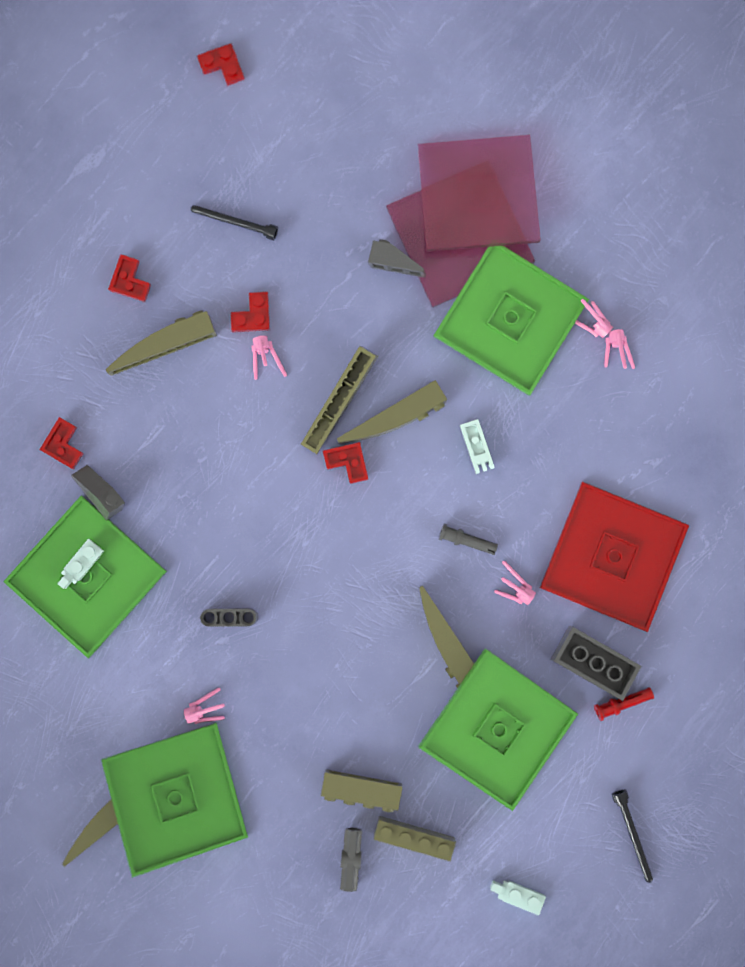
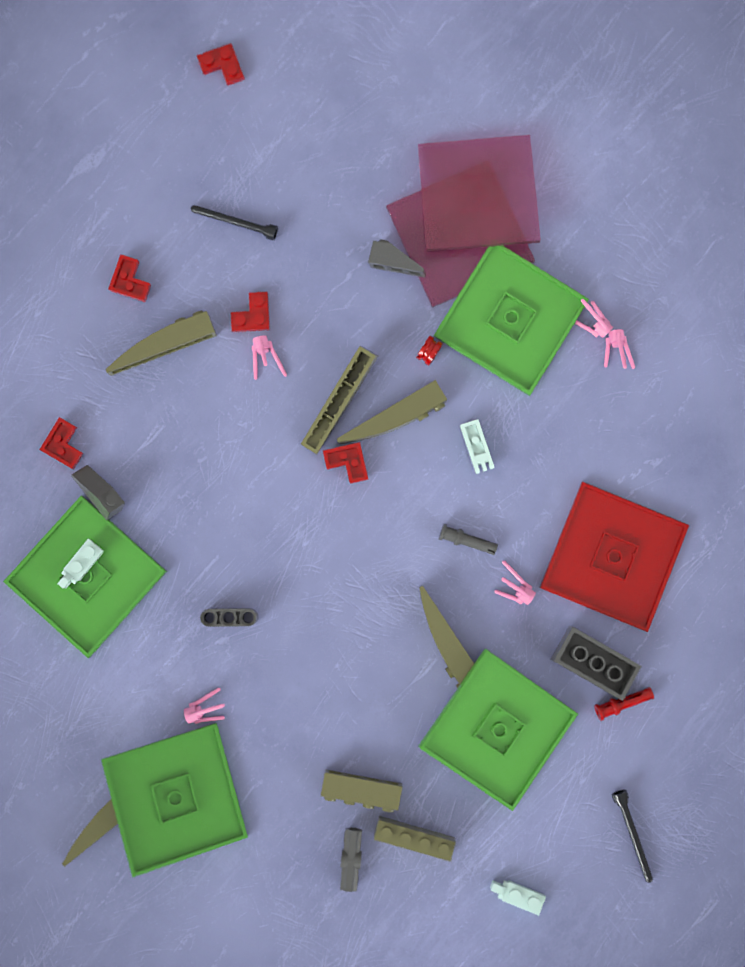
(429, 350): none -> red wheel

